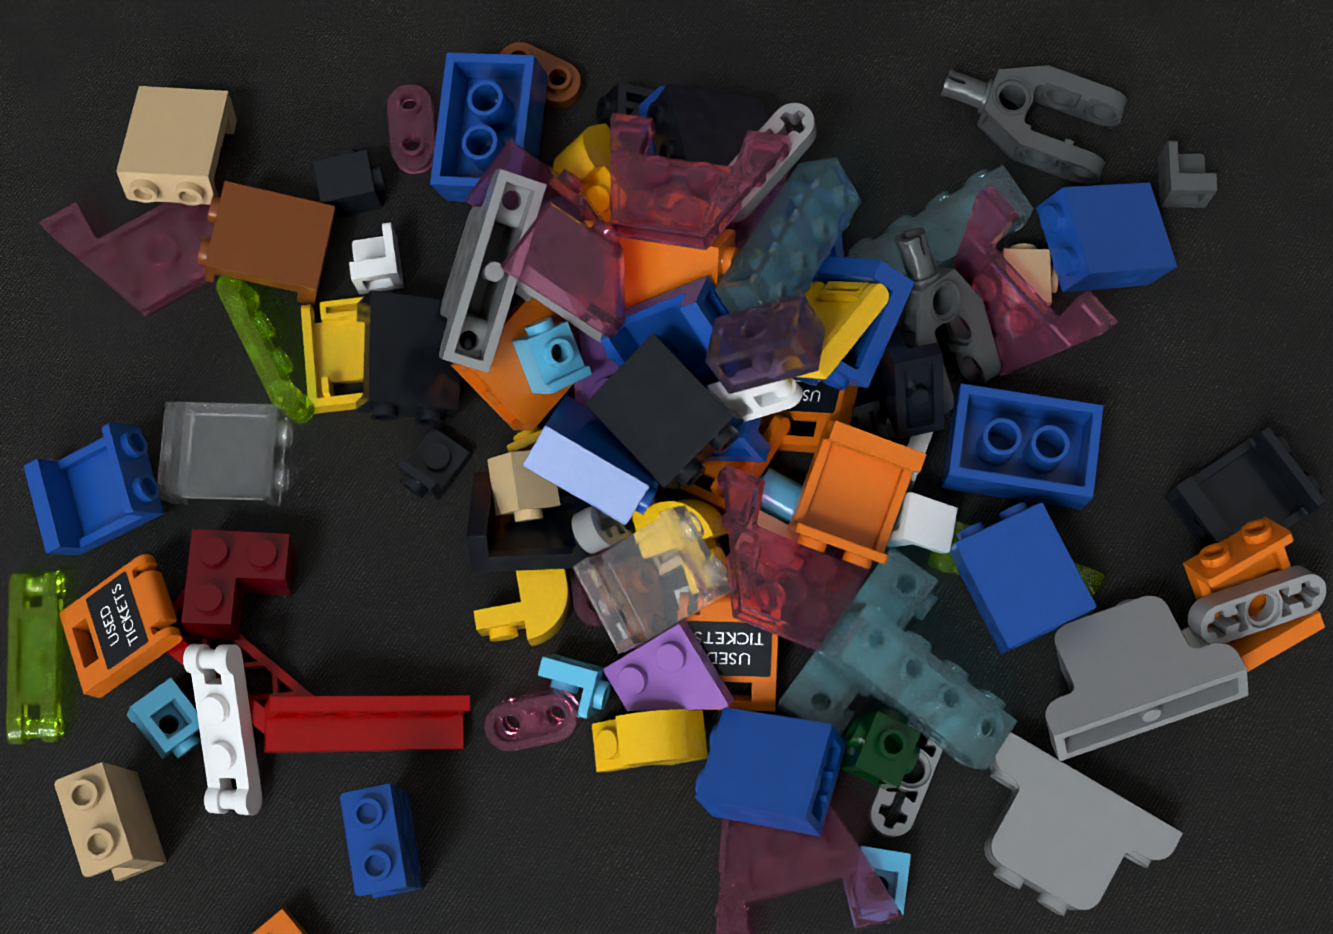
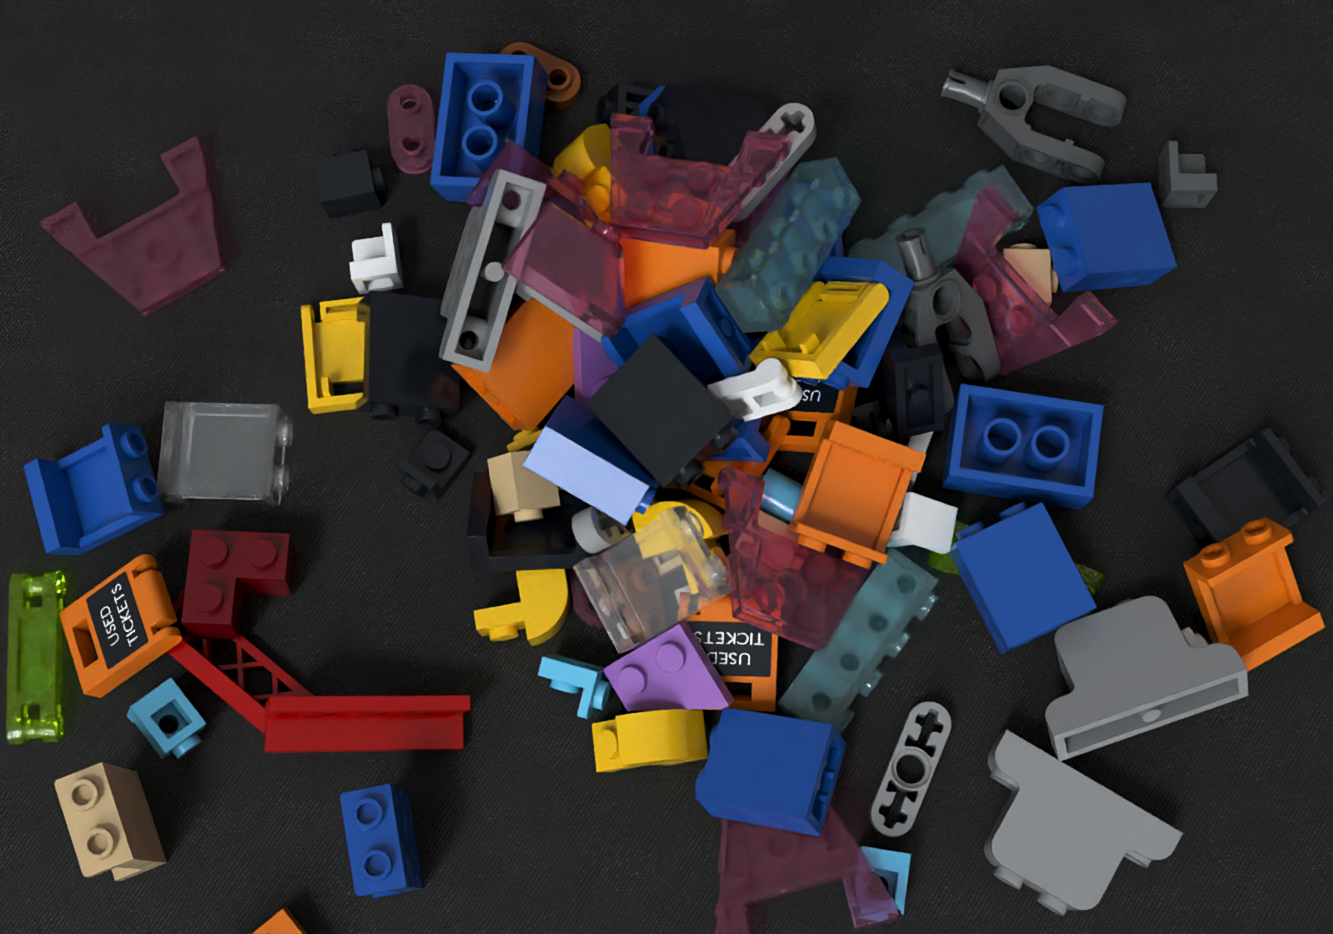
(174, 144): tan panel -> none
(225, 728): white plate -> none
(267, 239): dark orange panel -> none
(270, 362): clear neon green plate -> none
(535, 356): medium azure brick -> none
(535, 718): clear pink plate -> none
(766, 344): clear purple brick -> none
(881, 748): dark green brick -> none
(917, 684): clear light blue brick -> none
(1236, 601): light grey beam -> none

